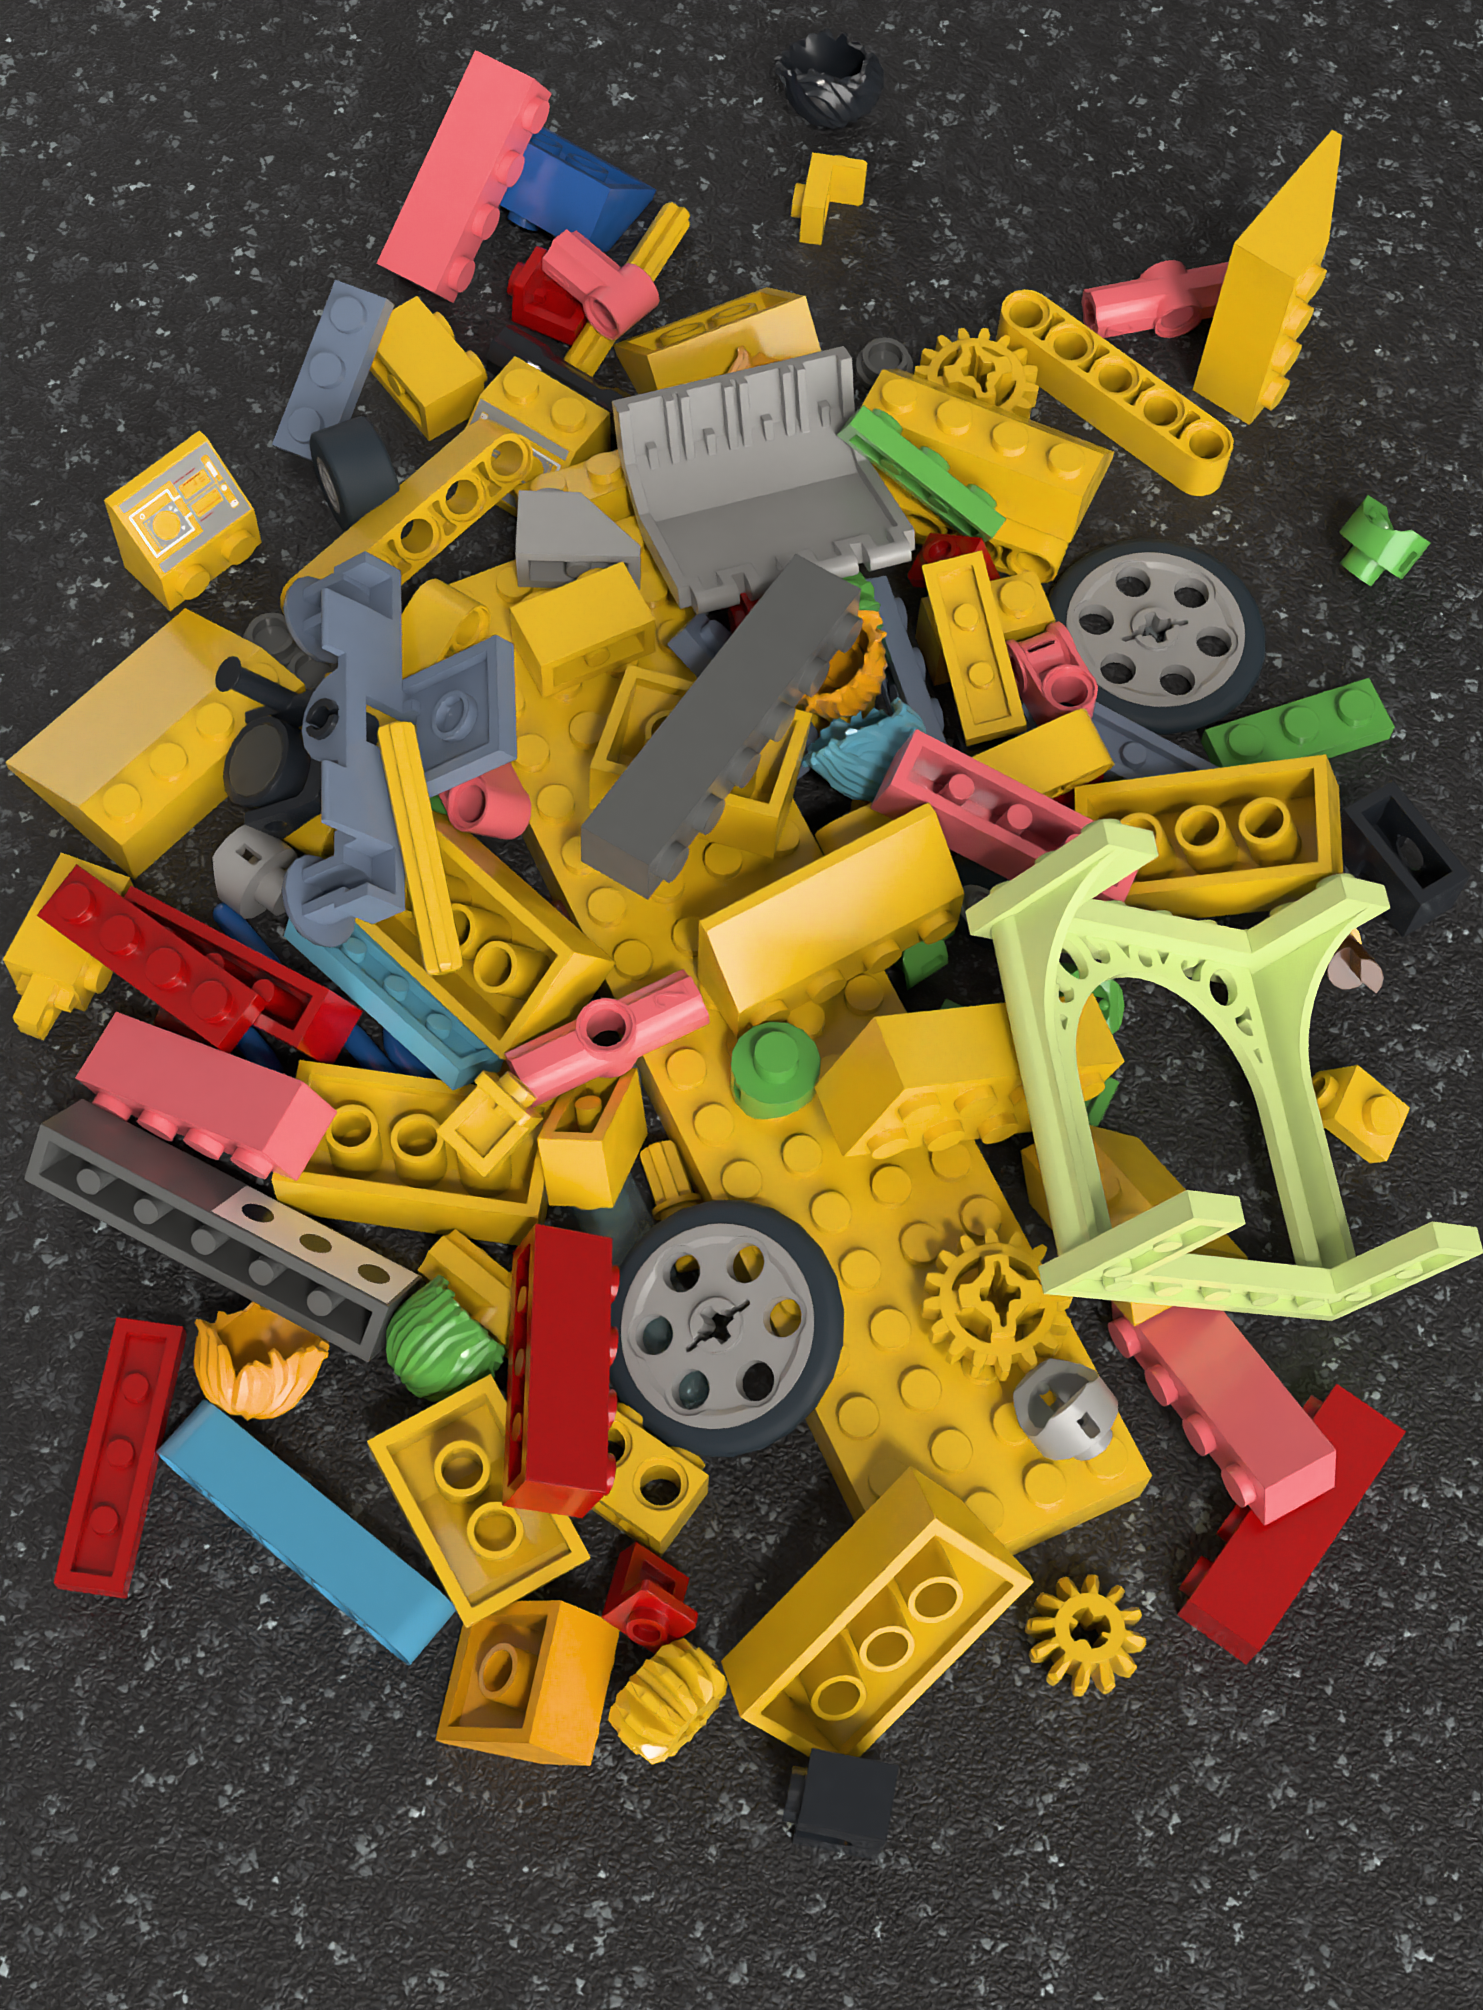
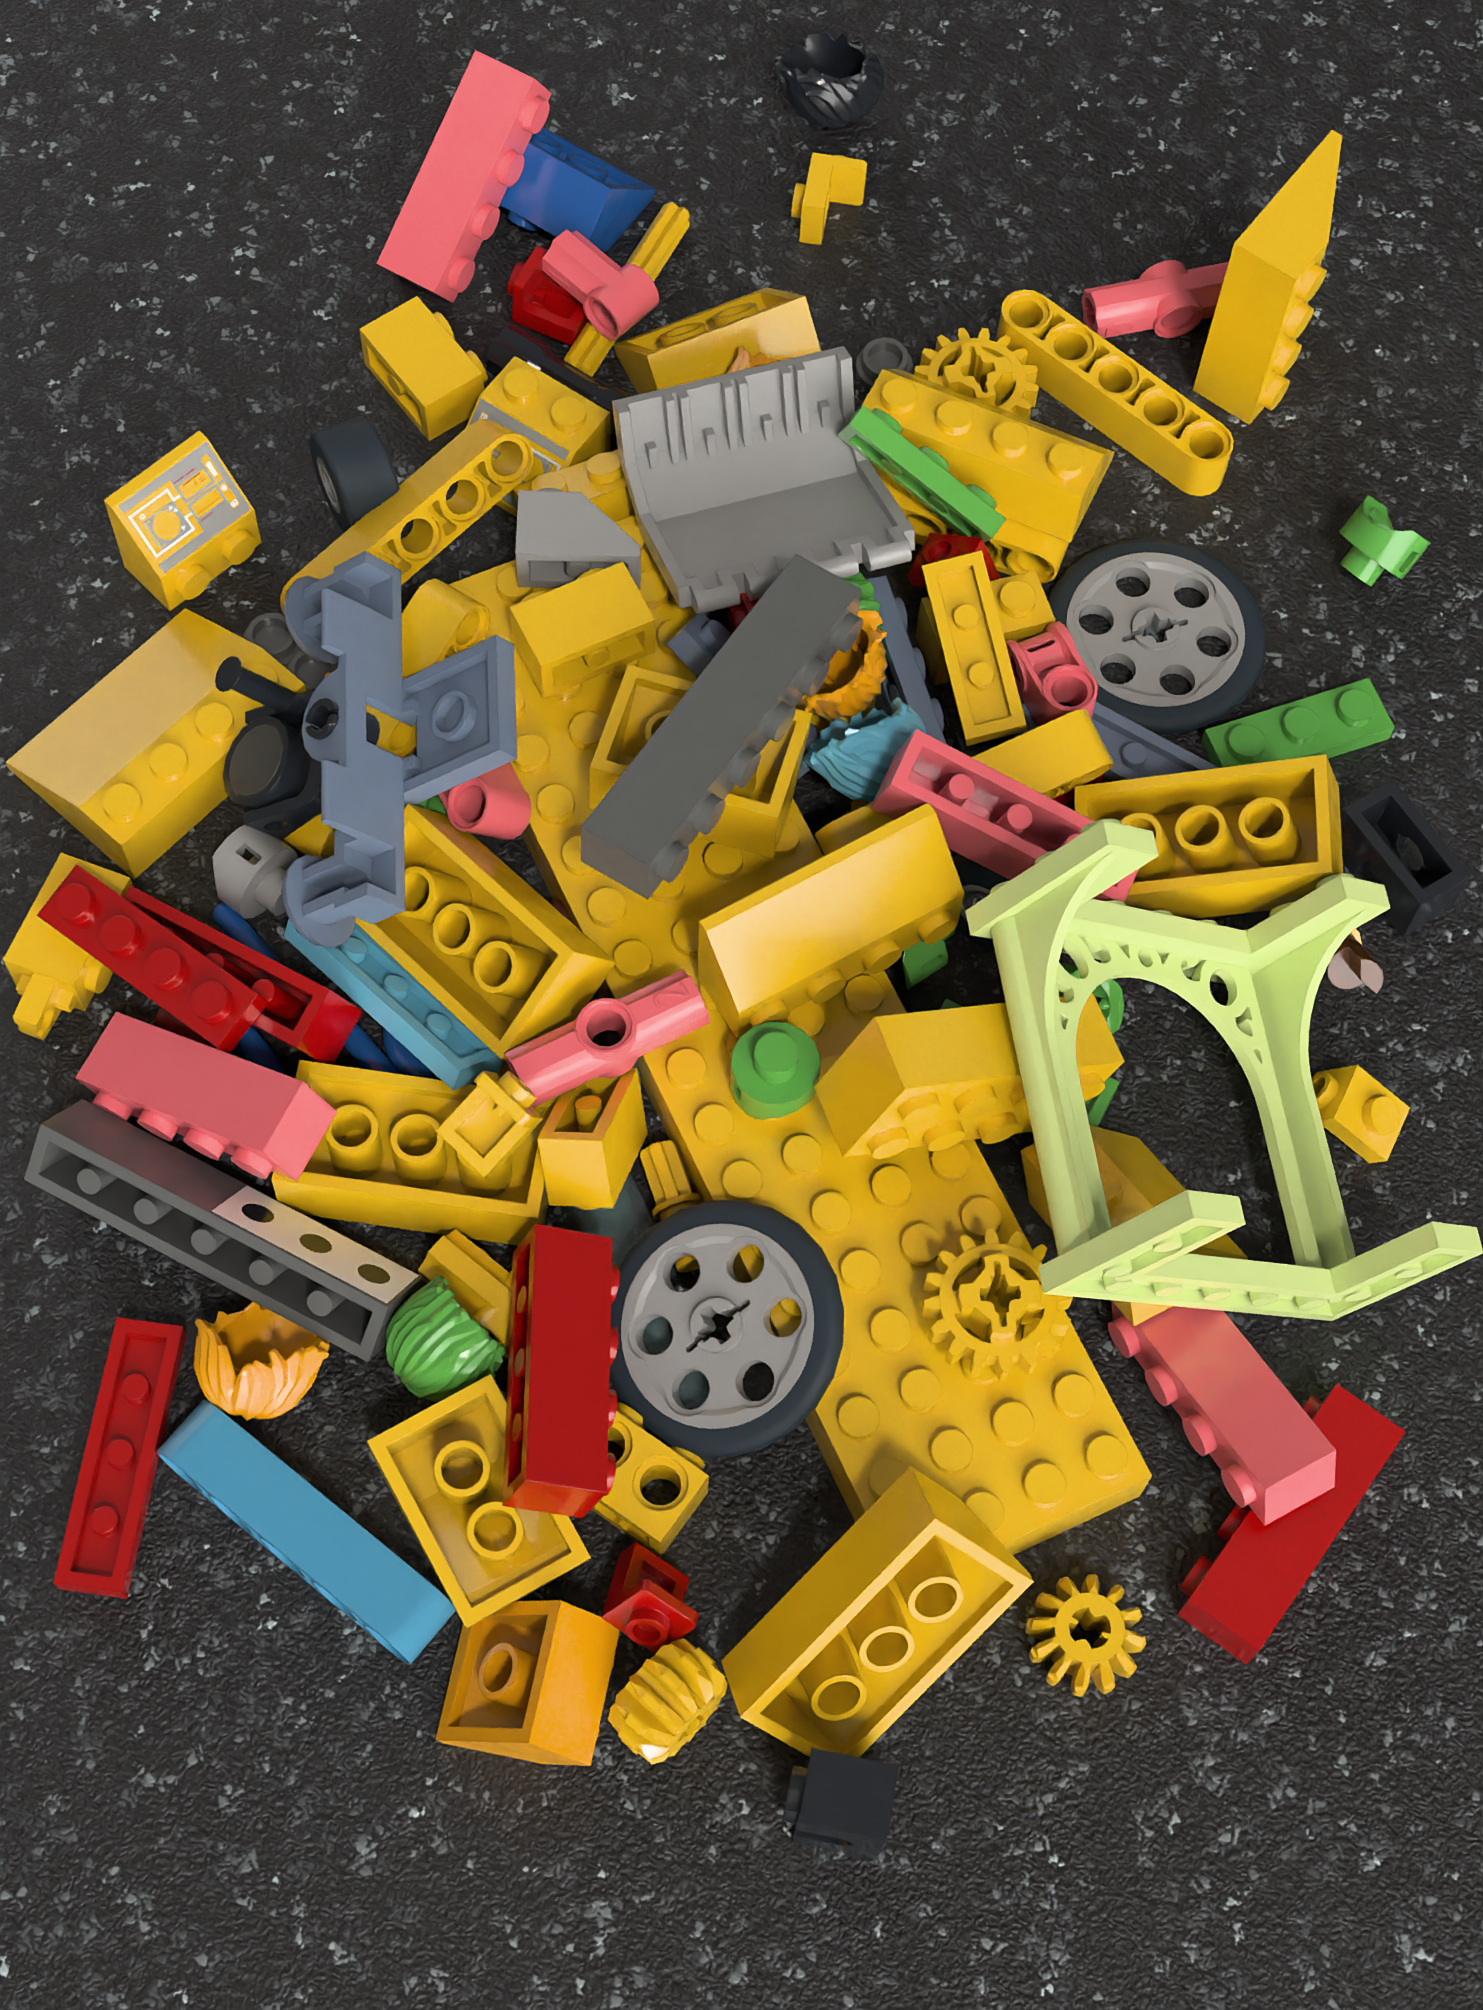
(334, 366): sand blue plate -> none
(419, 848): yellow axle -> none
(1077, 1420): light grey piece -> none

